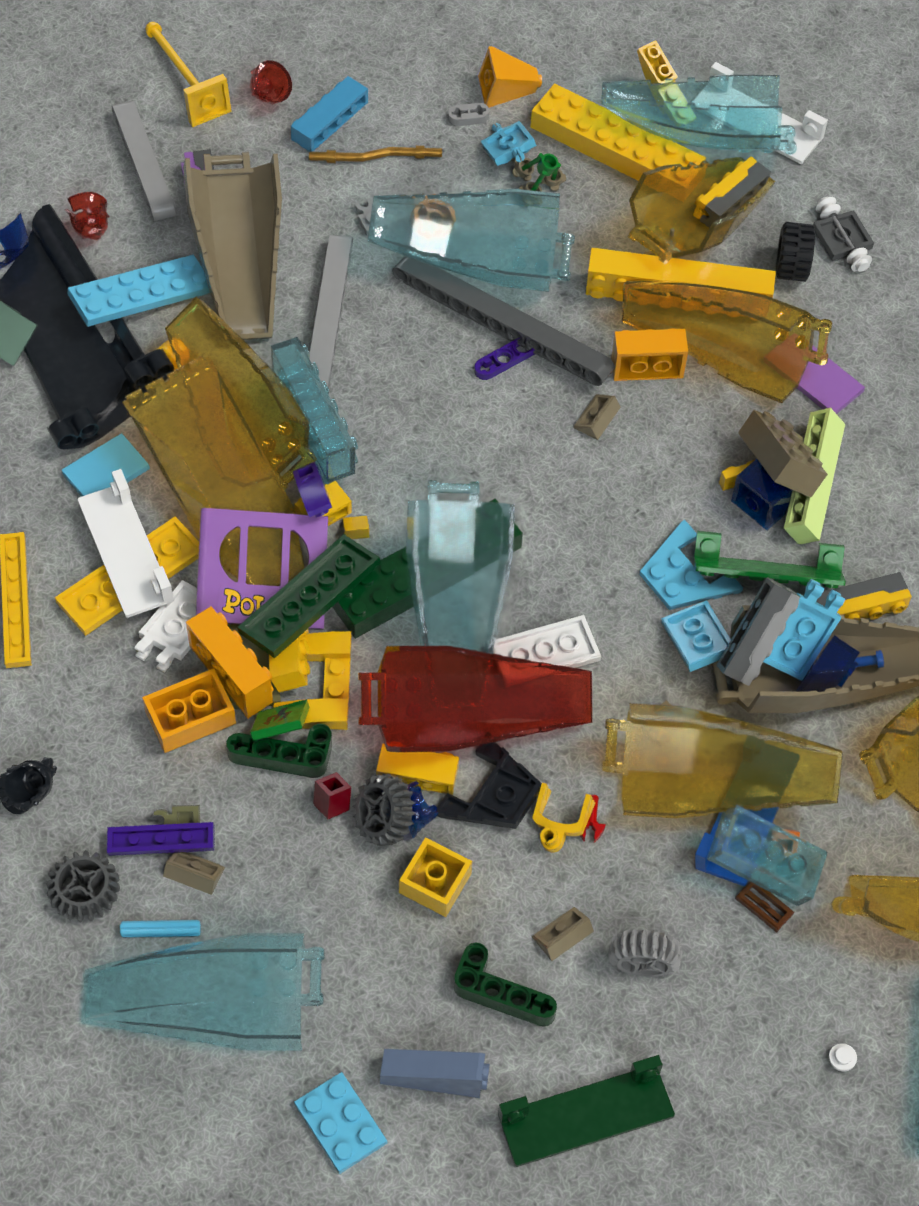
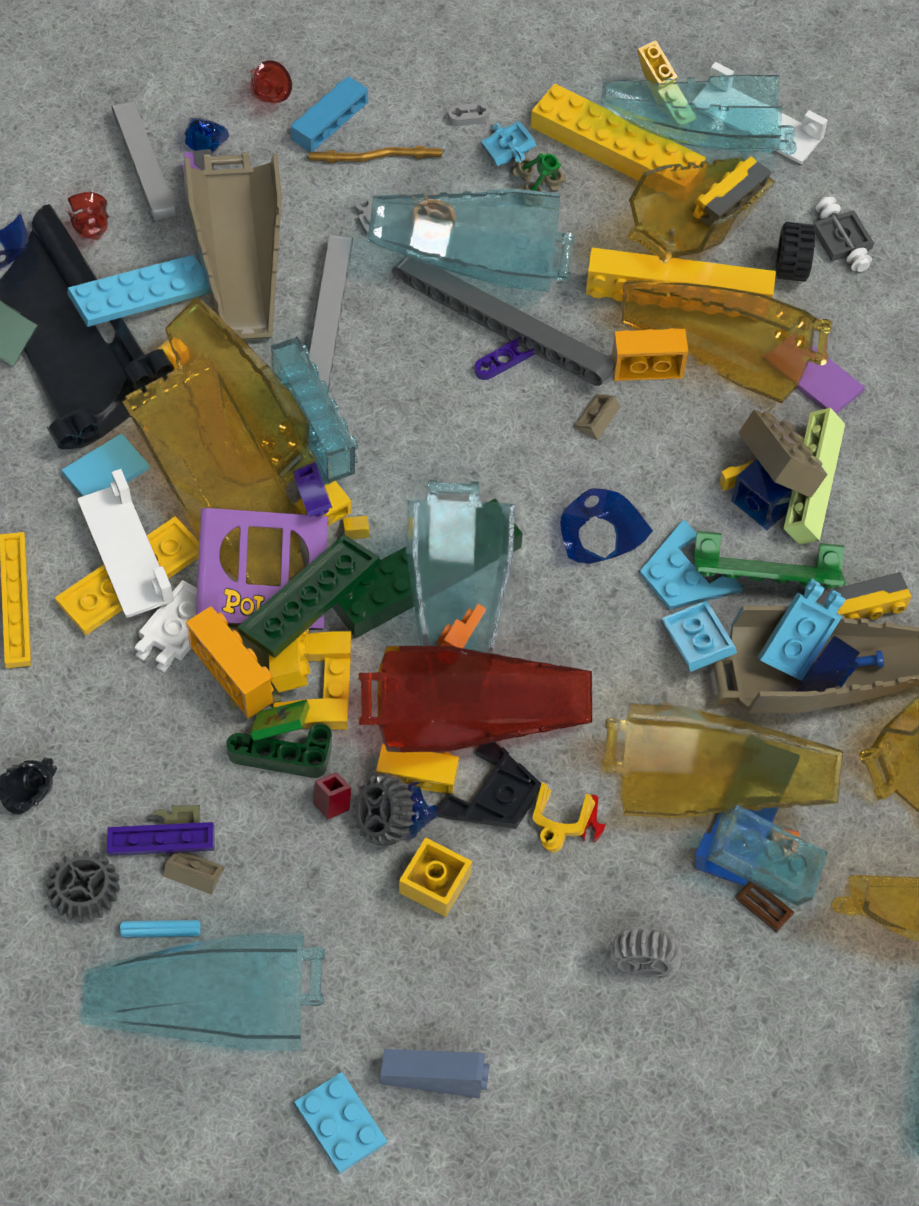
(189, 710): light orange brick -> none
(203, 99): yellow tile -> none
(205, 134): none -> clear blue hair
(460, 631): none -> orange plate
(506, 78): light orange slope -> none
(507, 990): dark green beam -> none
(560, 643): white plate -> none
(563, 933): dark tan slope -> none
(586, 1113): dark green bracket -> none
(613, 507): none -> clear blue piece
(758, 631): dark grey piece -> none
(842, 1057): white plate -> none

